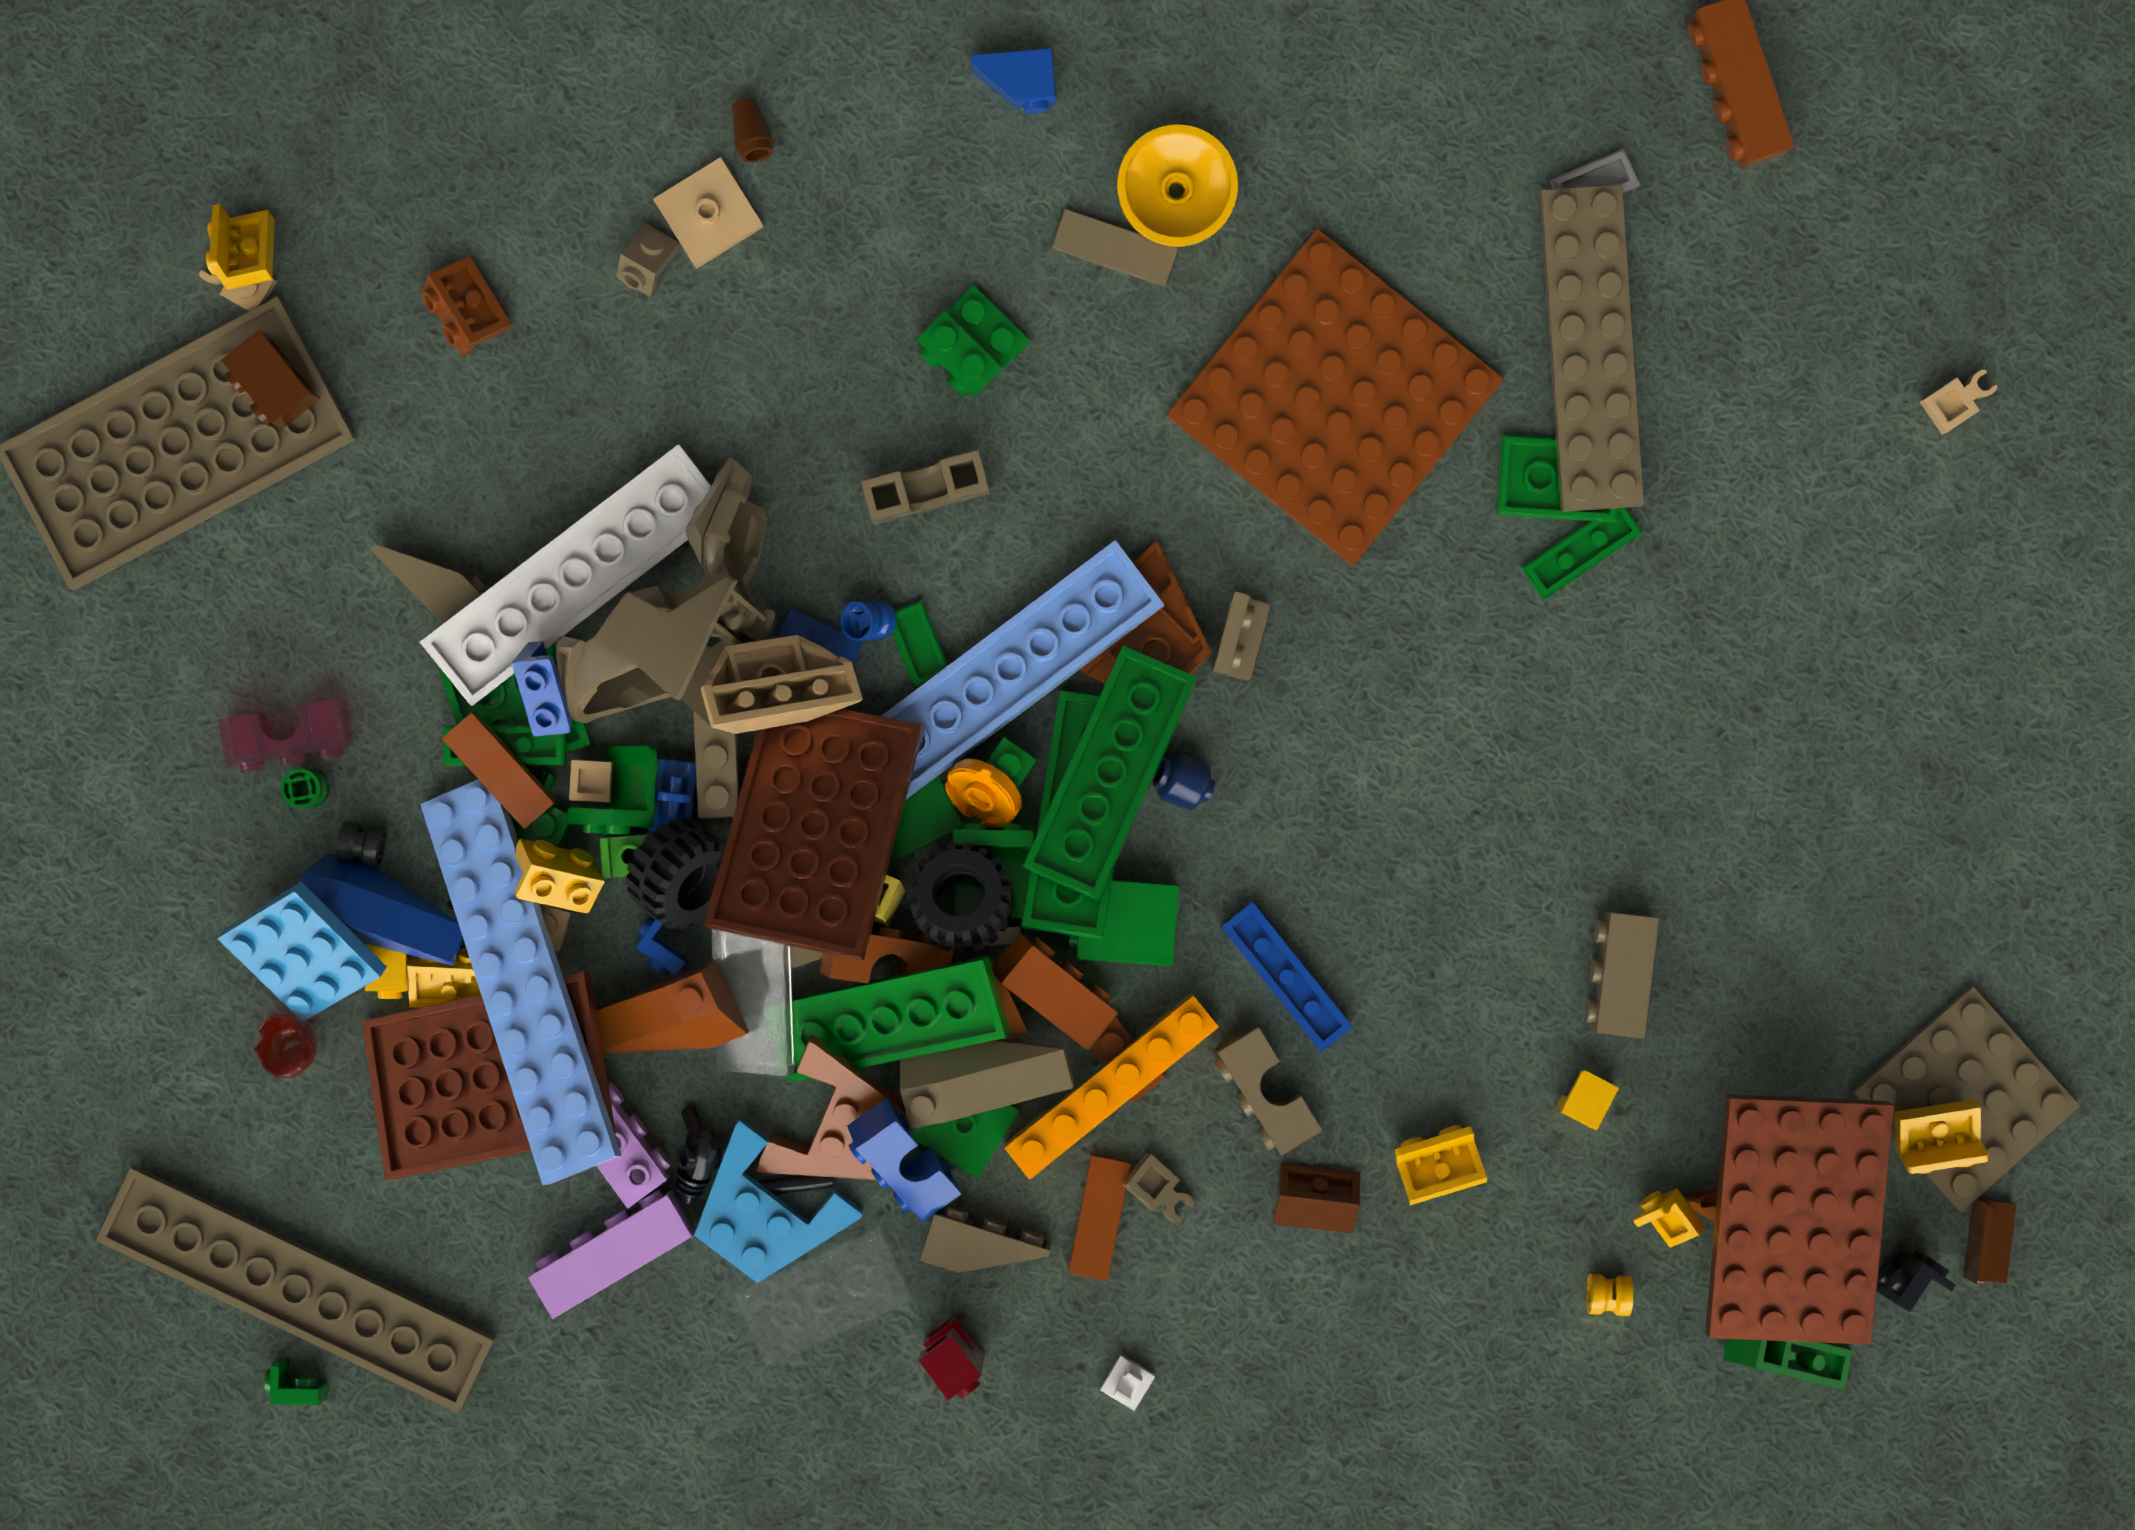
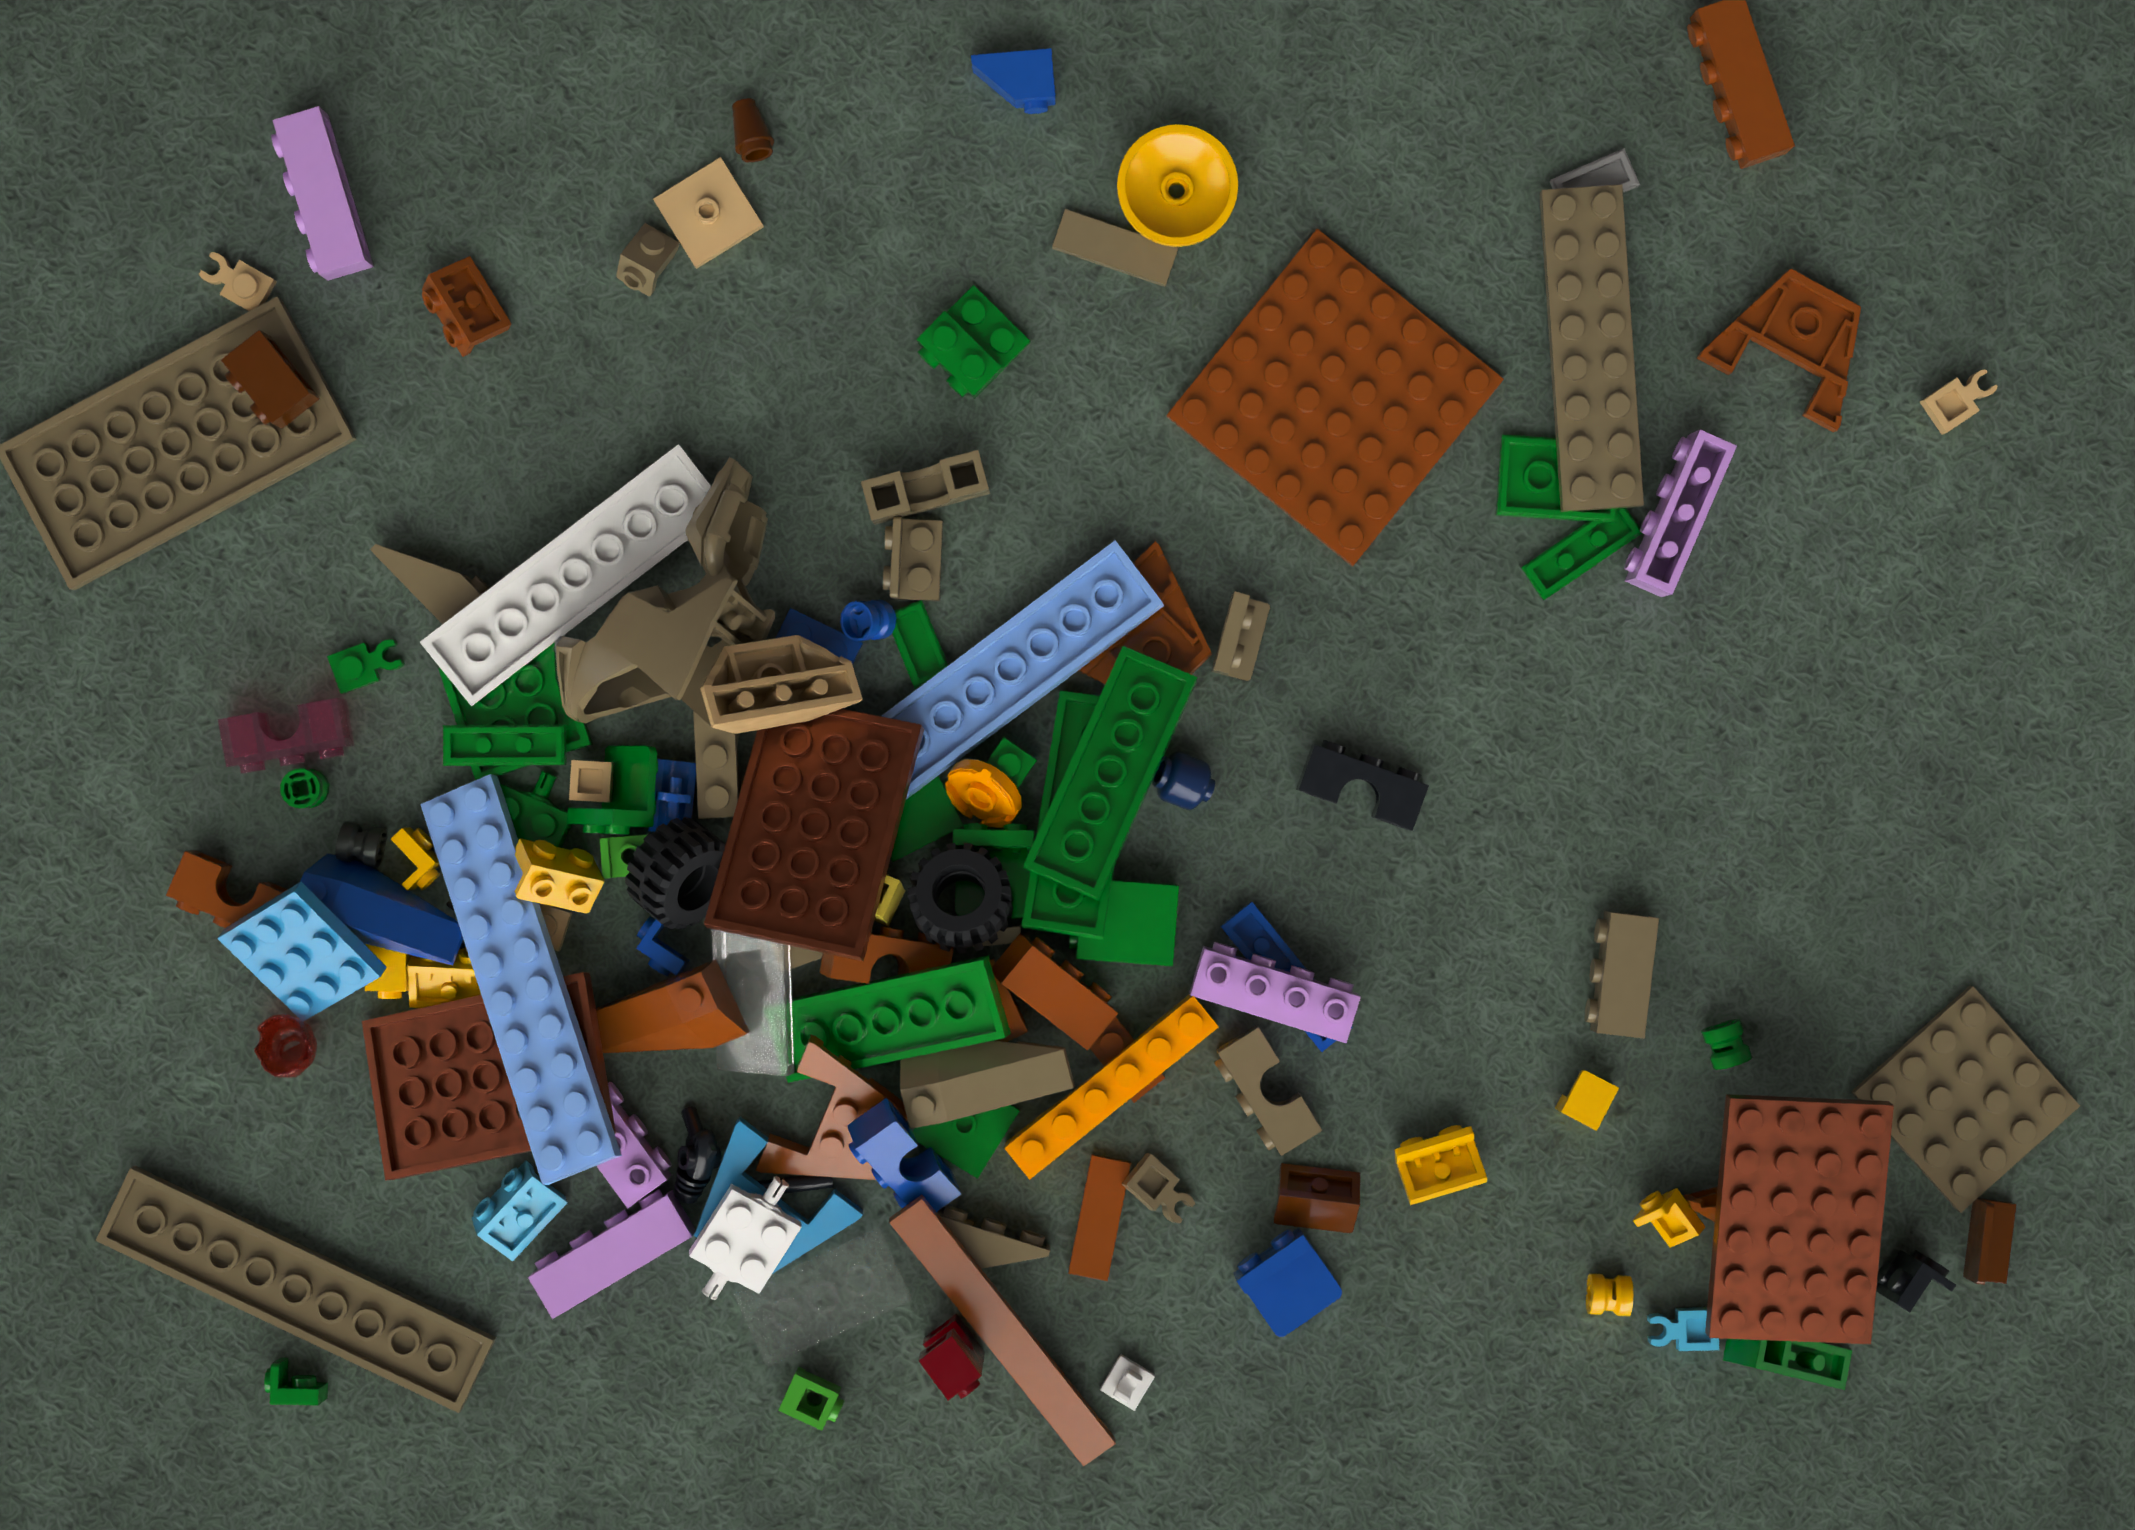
(202, 887): none -> dark orange arch
(241, 247): yellow bracket -> none
(322, 194): none -> lavender brick
(358, 666): none -> green plate
(417, 848): none -> yellow bracket
(499, 769): dark orange tile -> none
(517, 1211): none -> medium azure bracket
(541, 691): bracket -> none
(745, 1238): none -> white plate
(797, 1403): none -> bright green brick
(914, 559): none -> dark tan bracket
(1002, 1330): none -> dark orange tile
(1275, 993): none -> lavender brick
(1287, 1282): none -> blue bracket
(1397, 795): none -> black arch
(1680, 512): none -> lavender brick
(1686, 1328): none -> medium azure plate
(1726, 1044): none -> green wheel
(1804, 327): none -> dark orange wing
(1940, 1137): yellow bracket -> none

